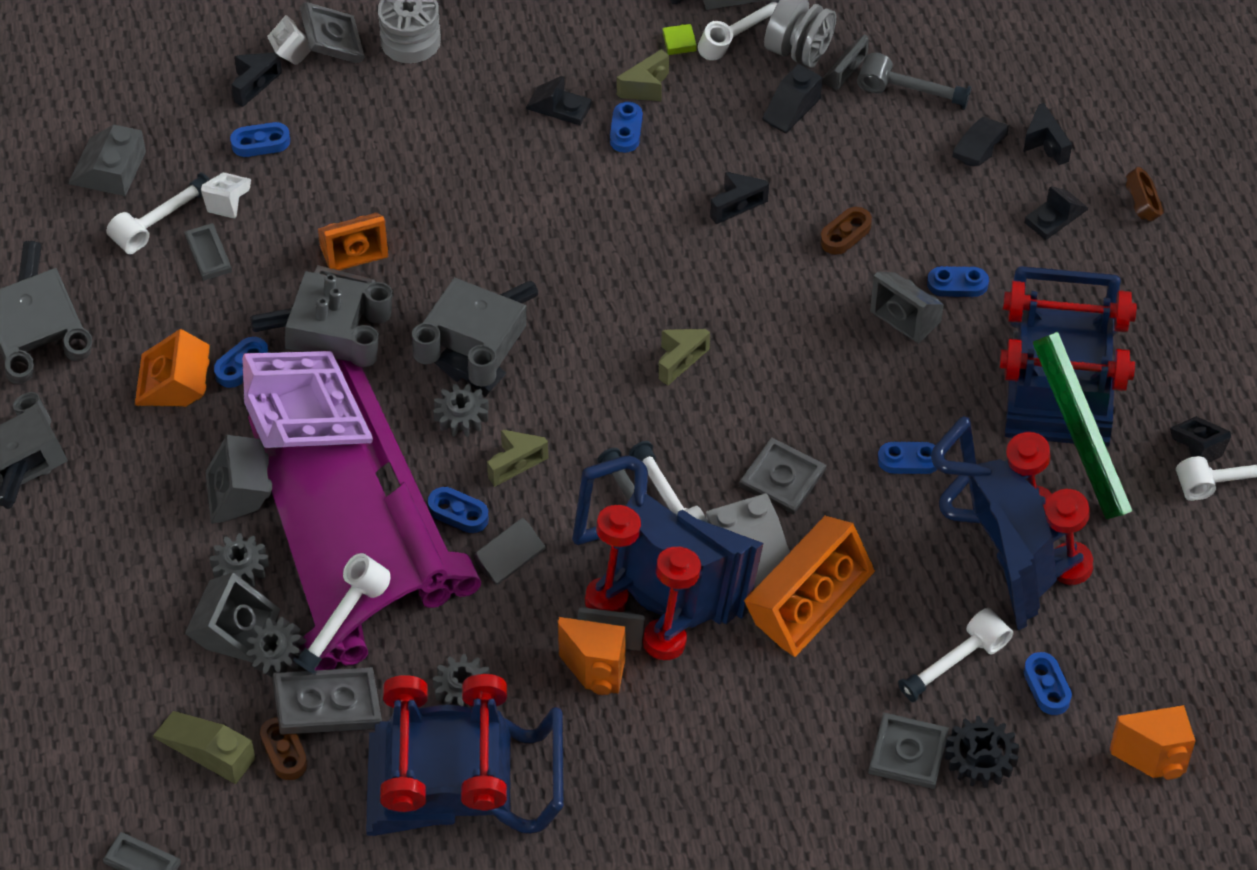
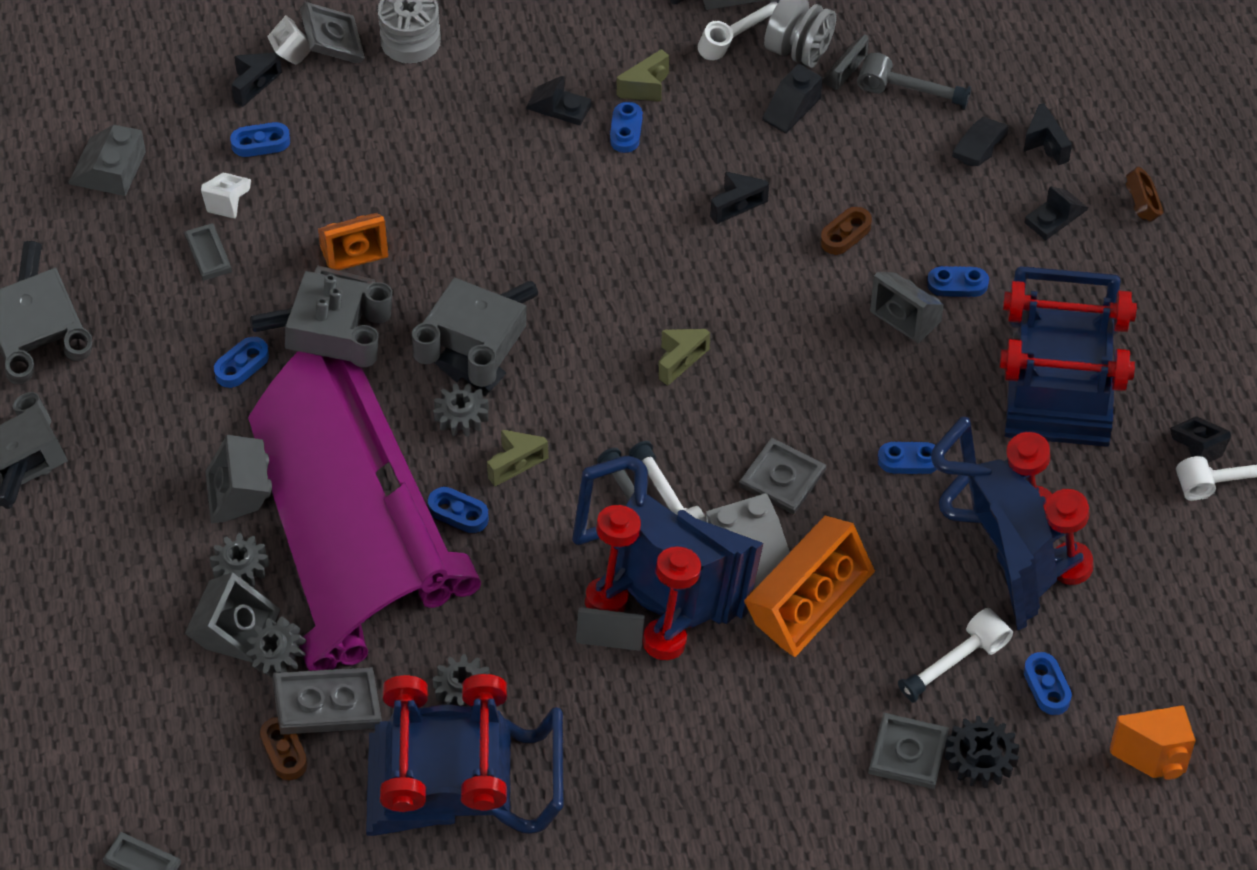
(131, 232): white piece -> none
(173, 371): orange slope -> none
(208, 744): olive slope -> none
(301, 400): lavender slope -> none
(365, 578): white piece -> none
(508, 551): dark grey slope -> none
(593, 653): orange slope -> none
(679, 39): lime tile -> none
(1082, 426): green tile -> none

